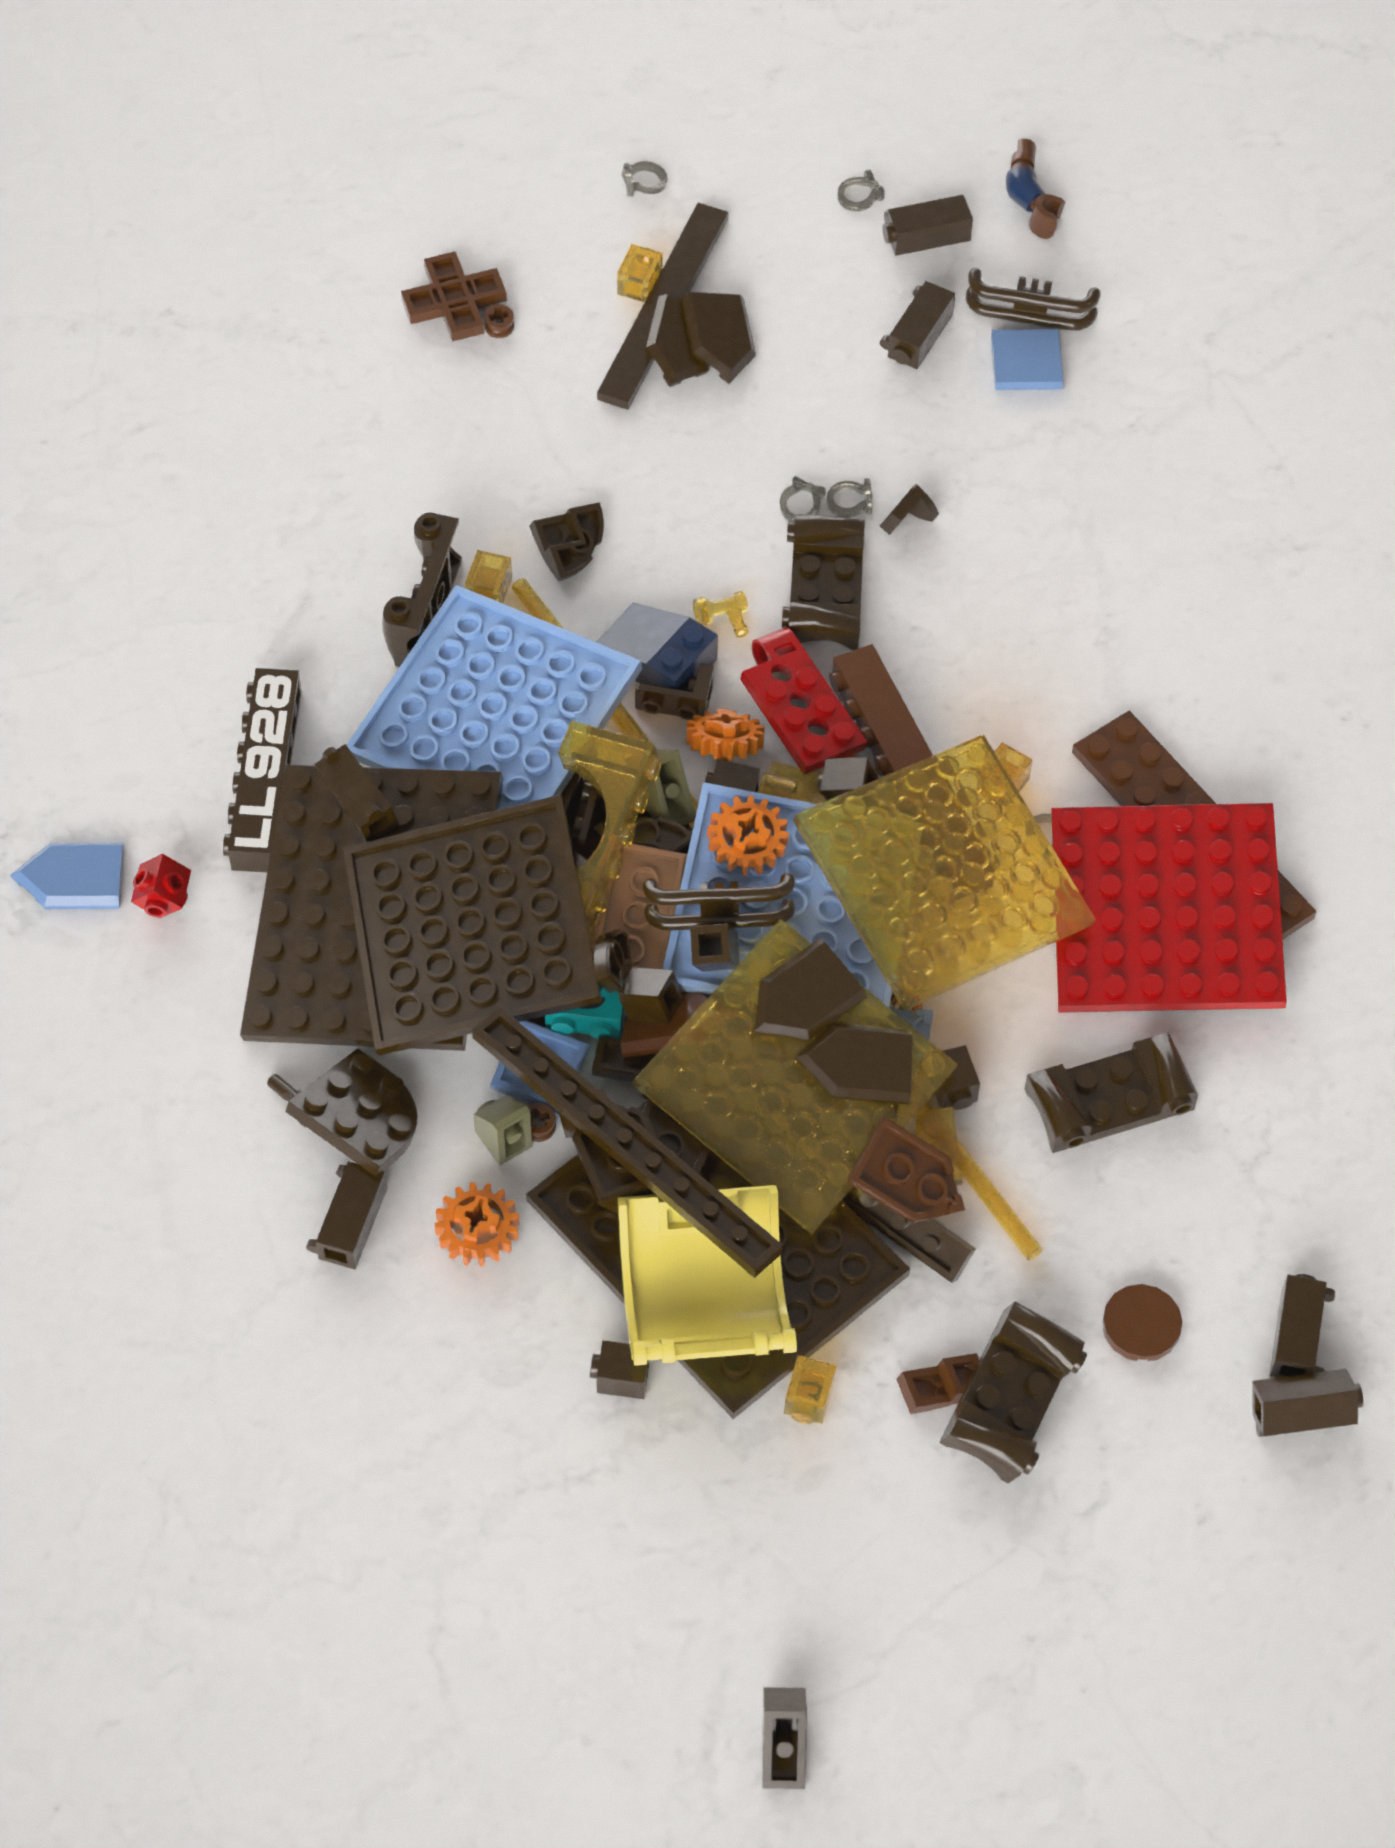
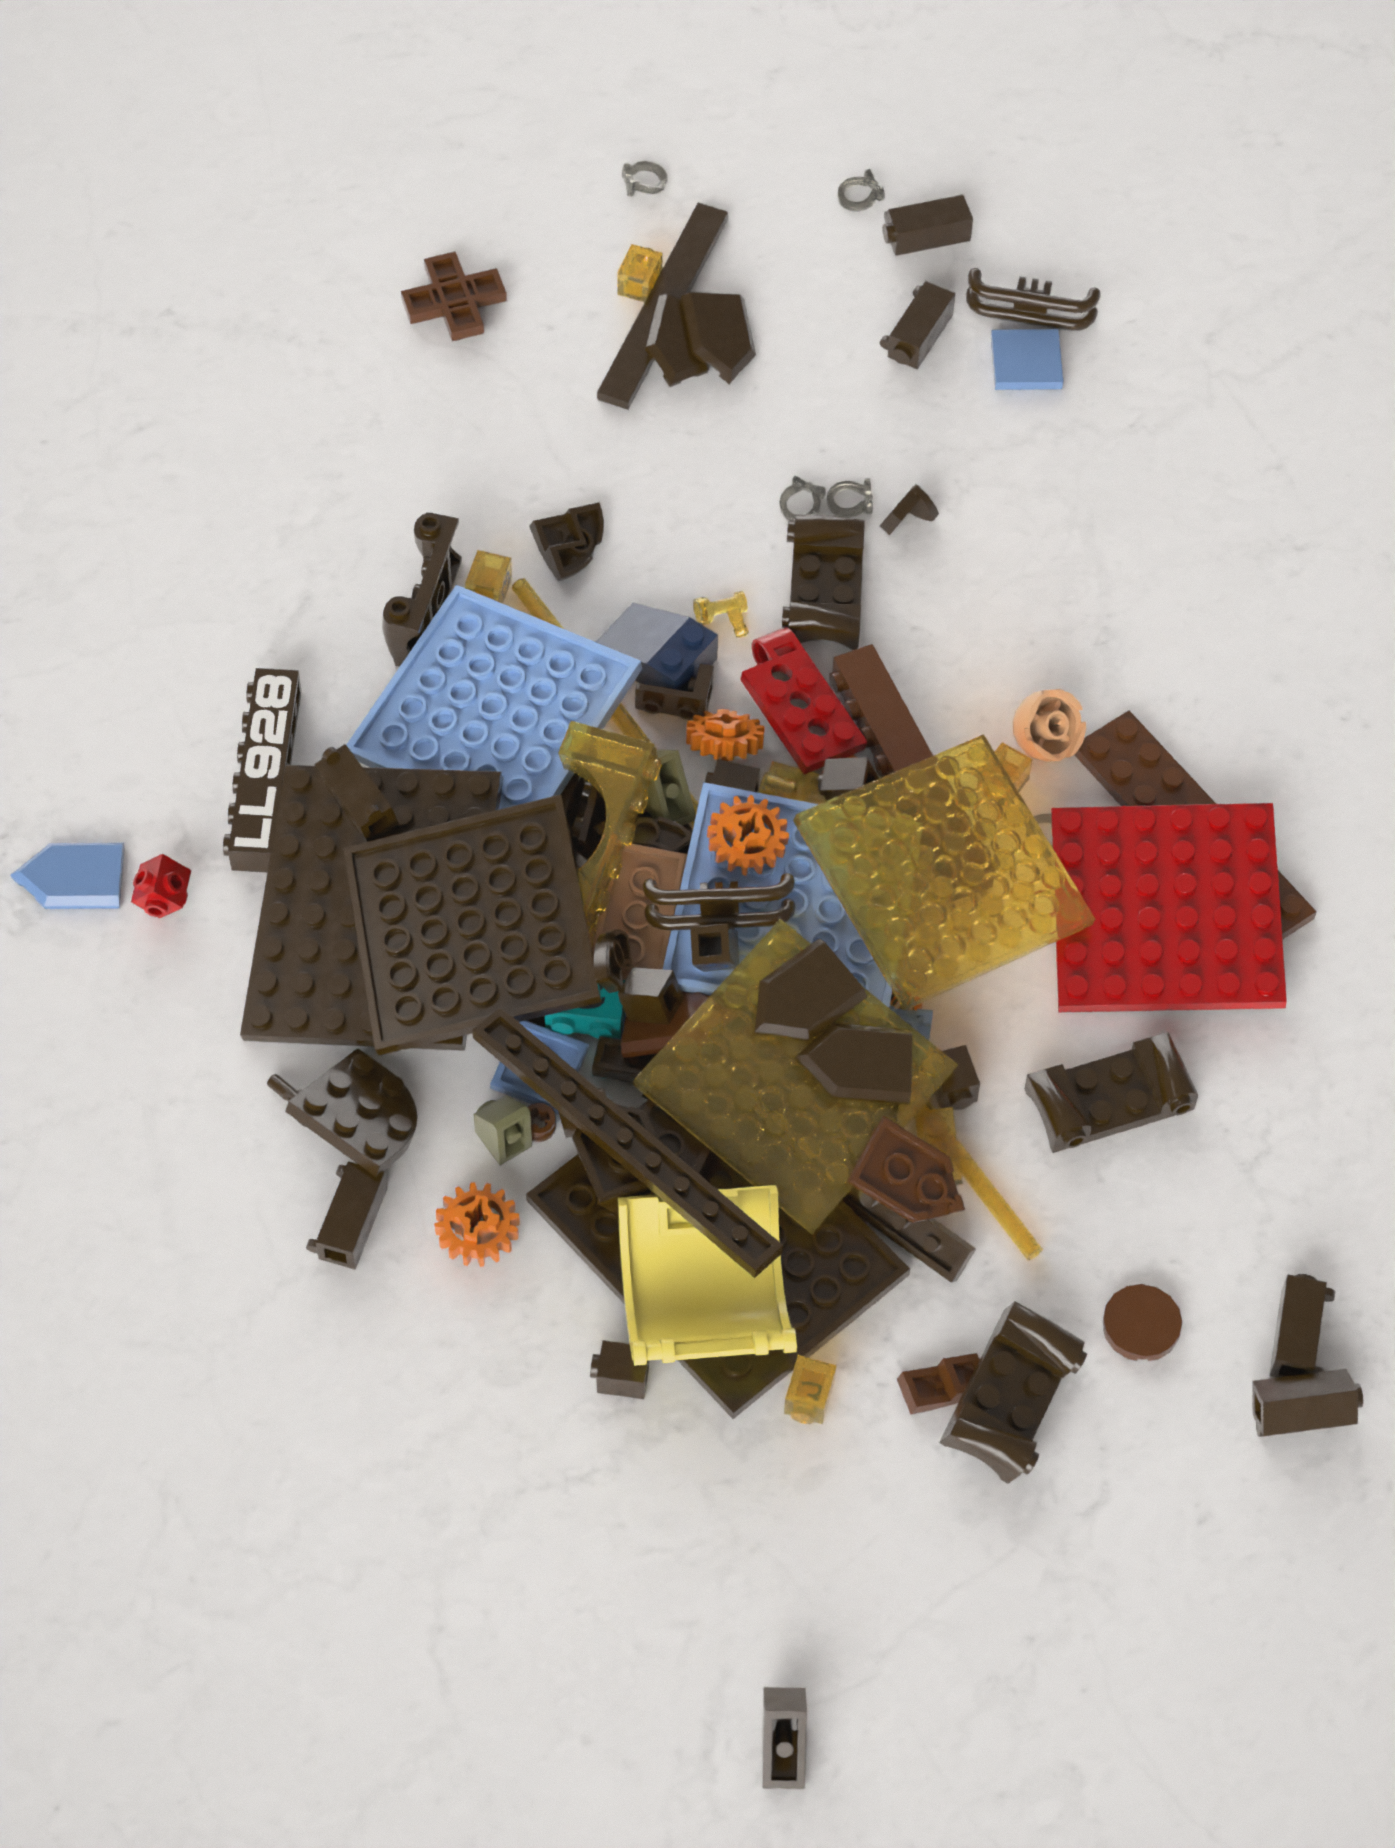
(496, 329): reddish brown bush -> none
(1028, 194): reddish brown piece -> none
(1049, 725): none -> light nougat cylinder

